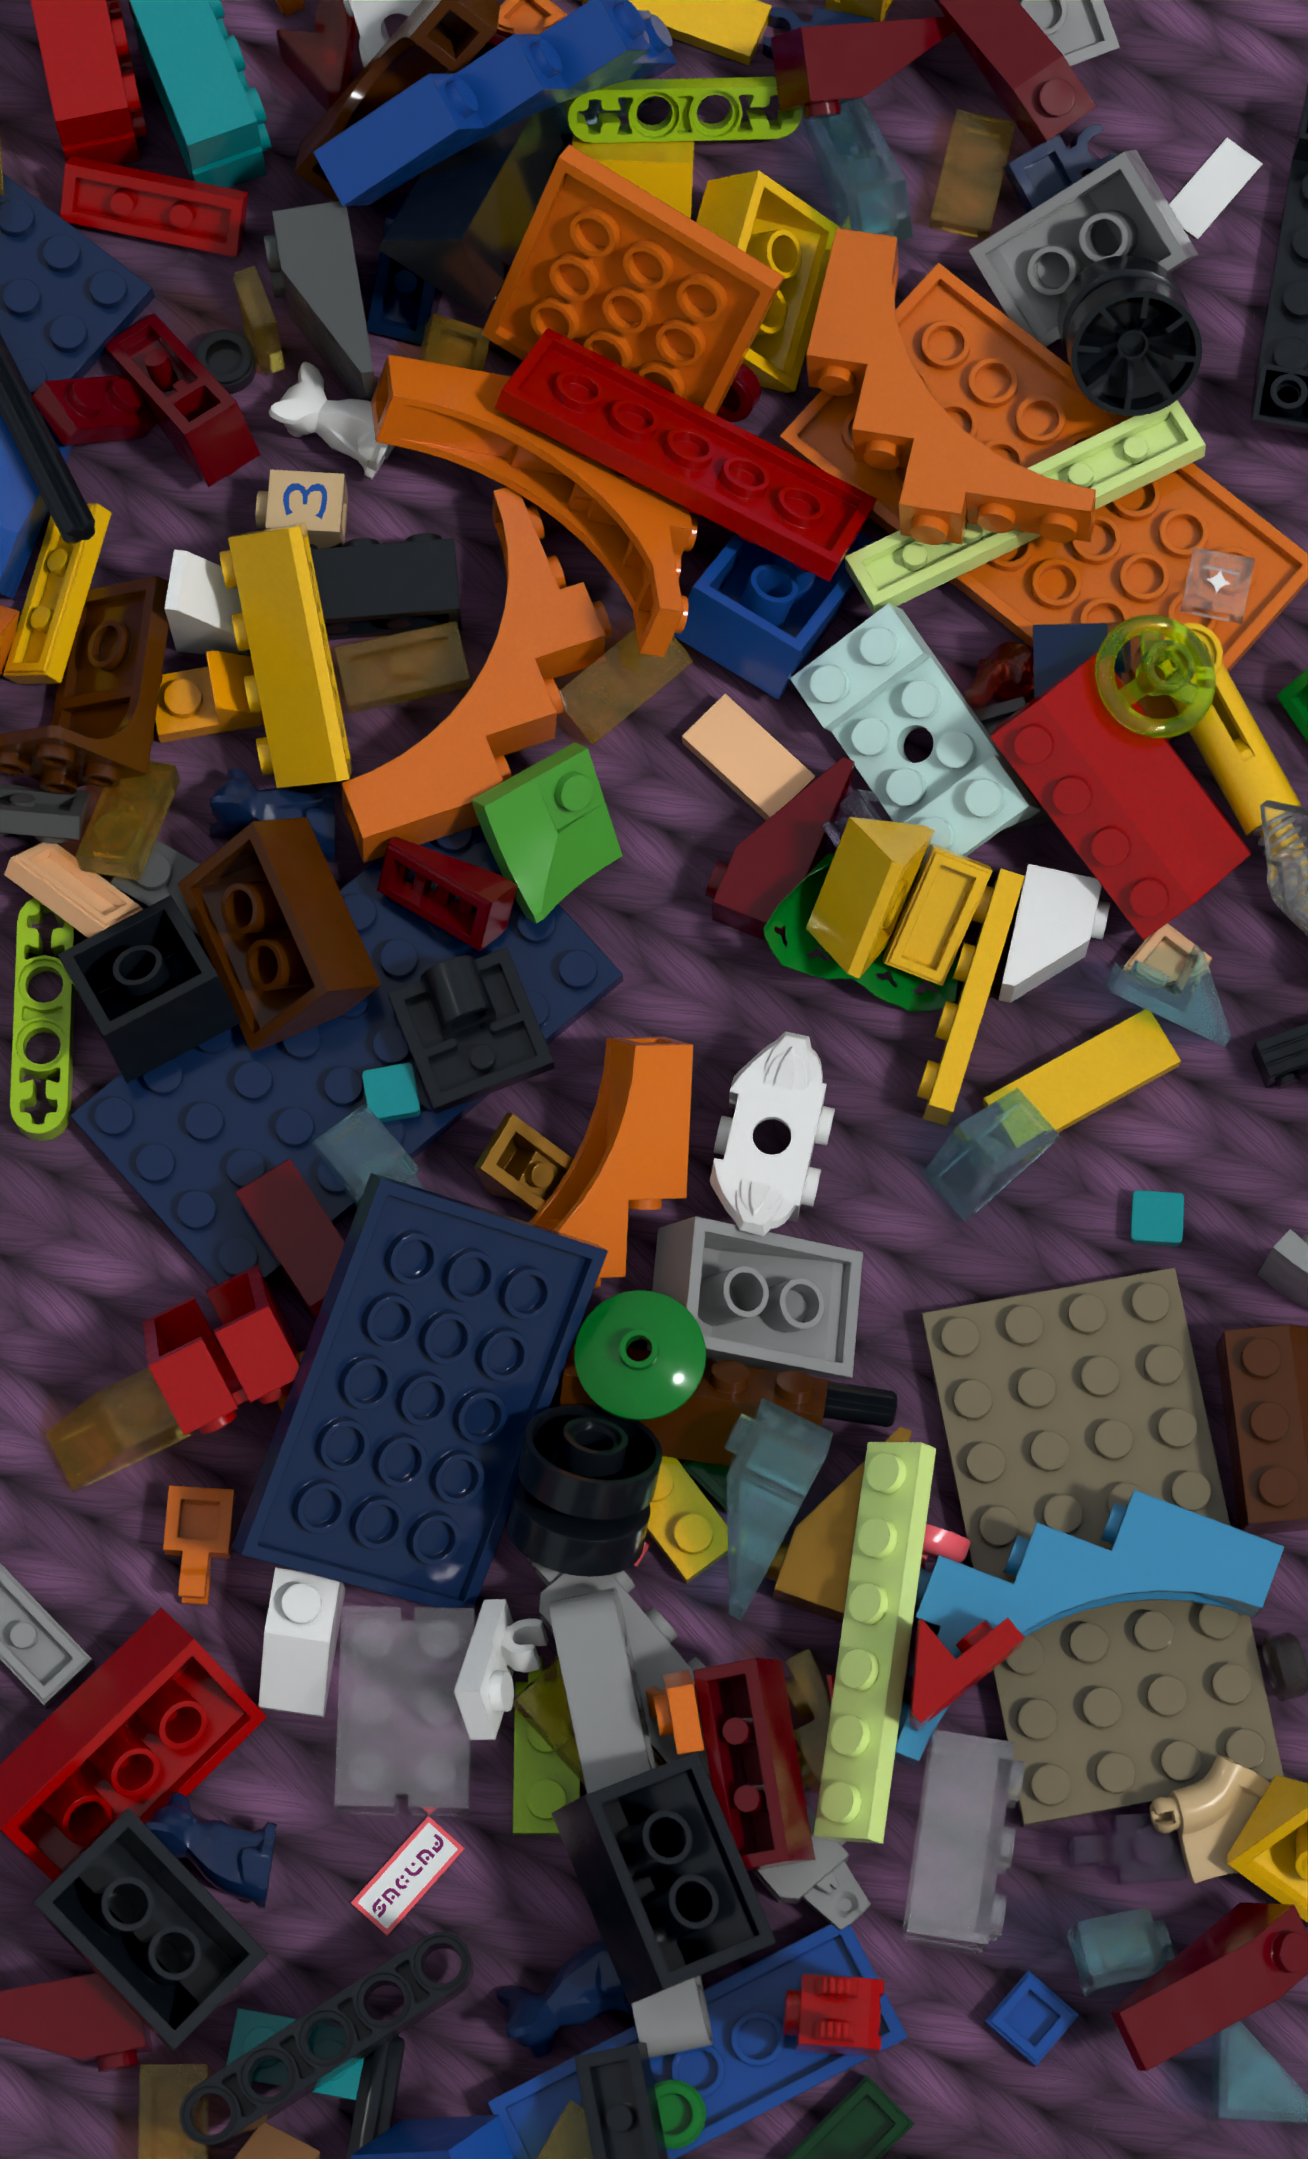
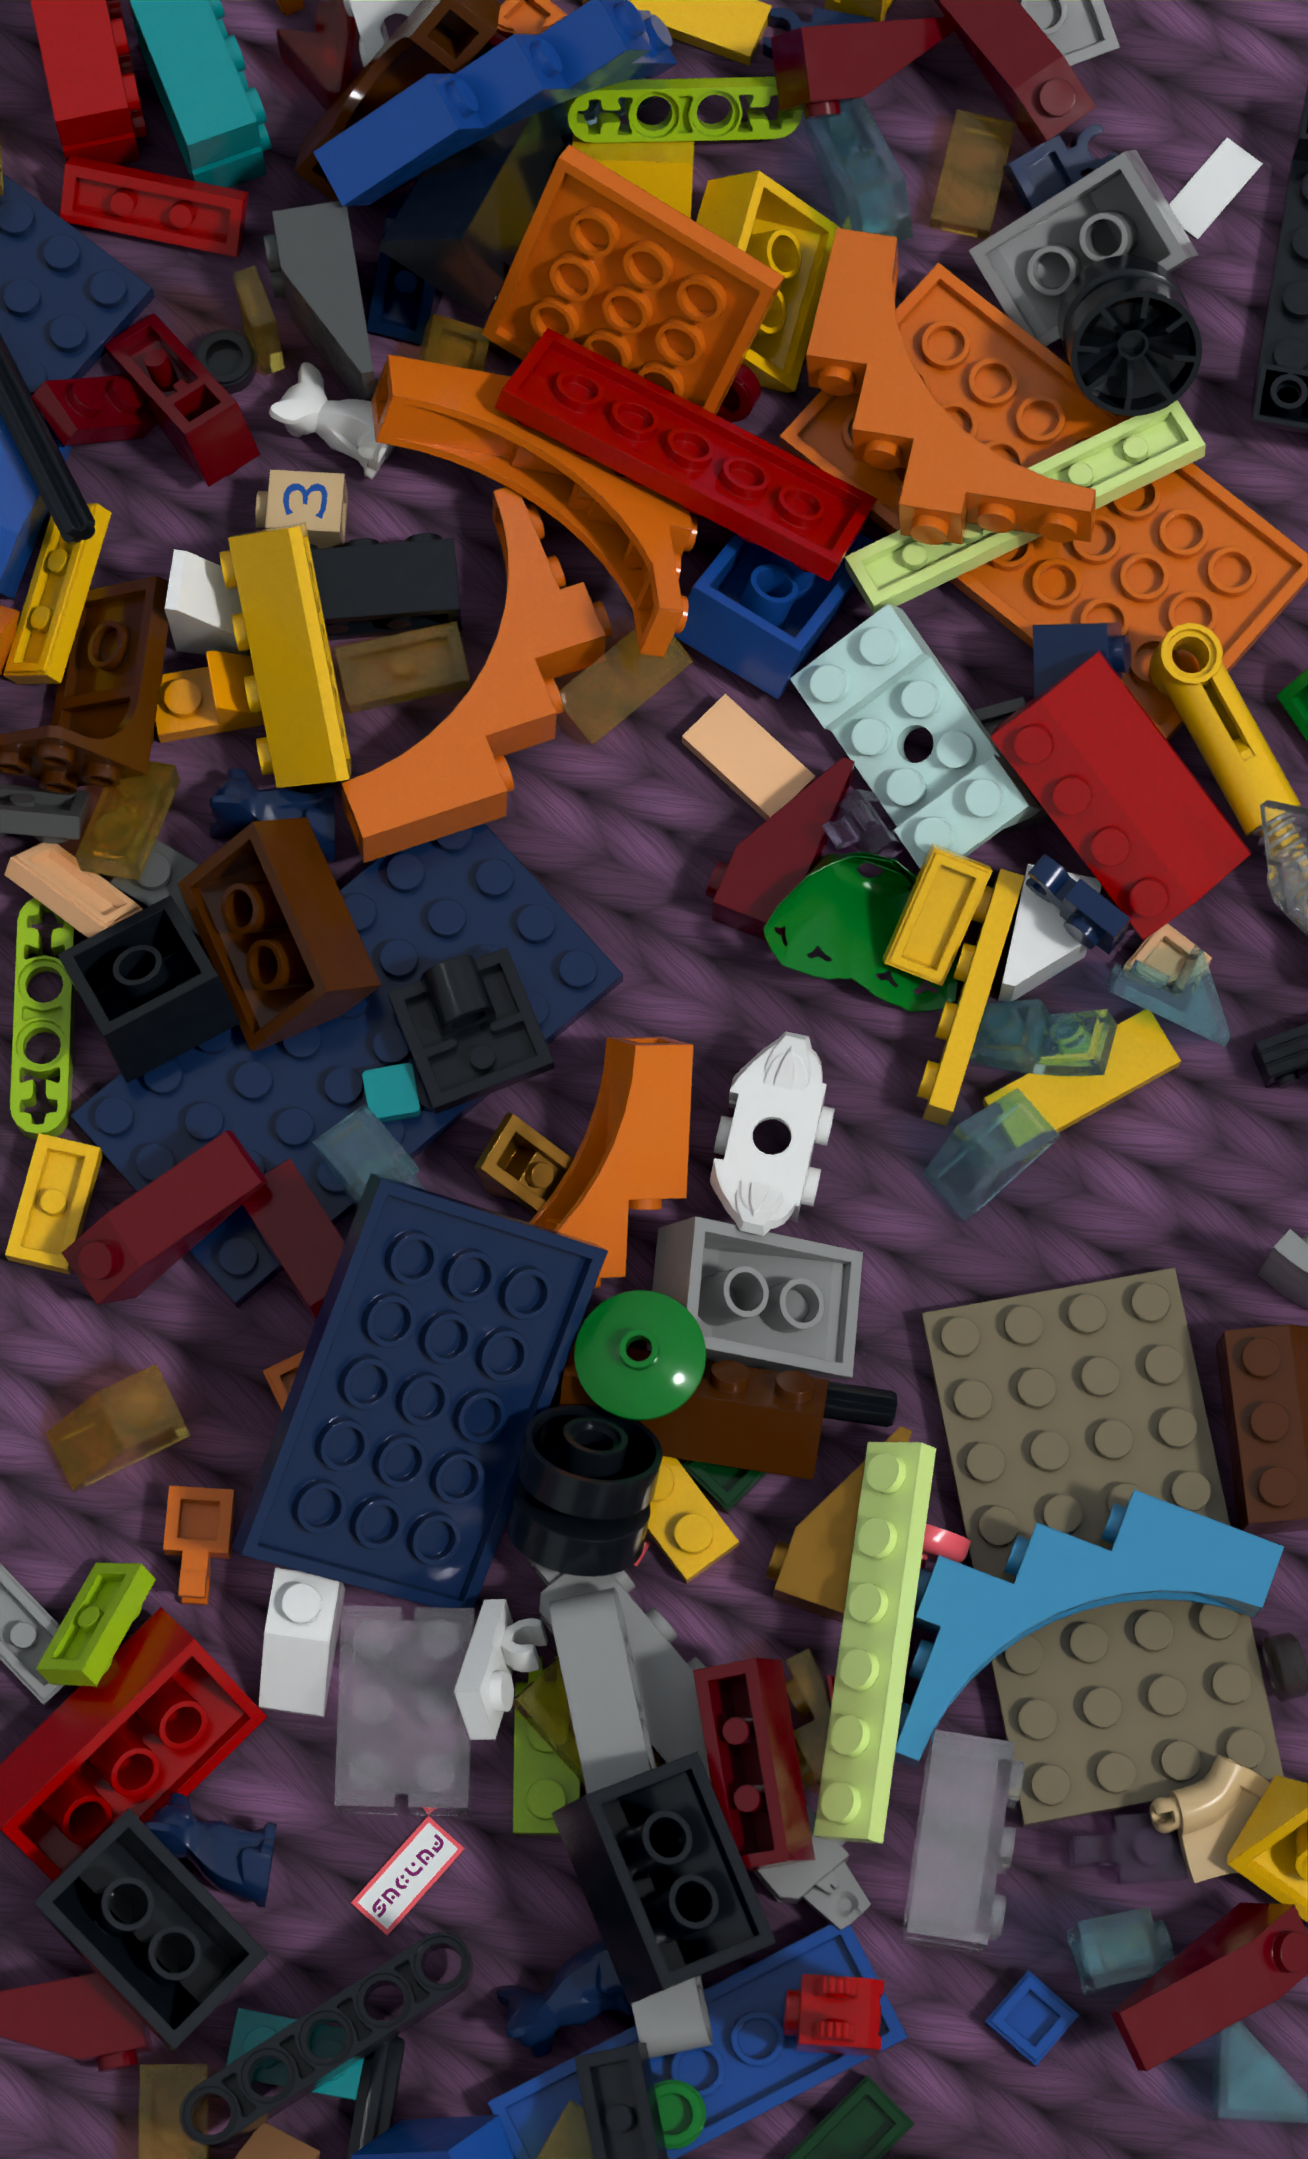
(53, 1202): none -> yellow plate
(96, 1624): none -> lime plate
(163, 1220): none -> dark red slope
(194, 1372): red piece -> none
(483, 894): dark red slope -> none
(549, 828): bright green plate -> none
(677, 1711): orange plate -> none
(766, 1485): clear light blue slope -> none
(867, 889): yellow slope -> none
(942, 1679): red slope -> none
(1003, 675): clear red plate -> none
(1033, 1041): none -> clear light blue slope
(1087, 913): none -> dark blue plate
(1156, 1218): teal piece -> none
(1178, 661): clear neon green piece -> none
(1217, 585): clear tile -> none

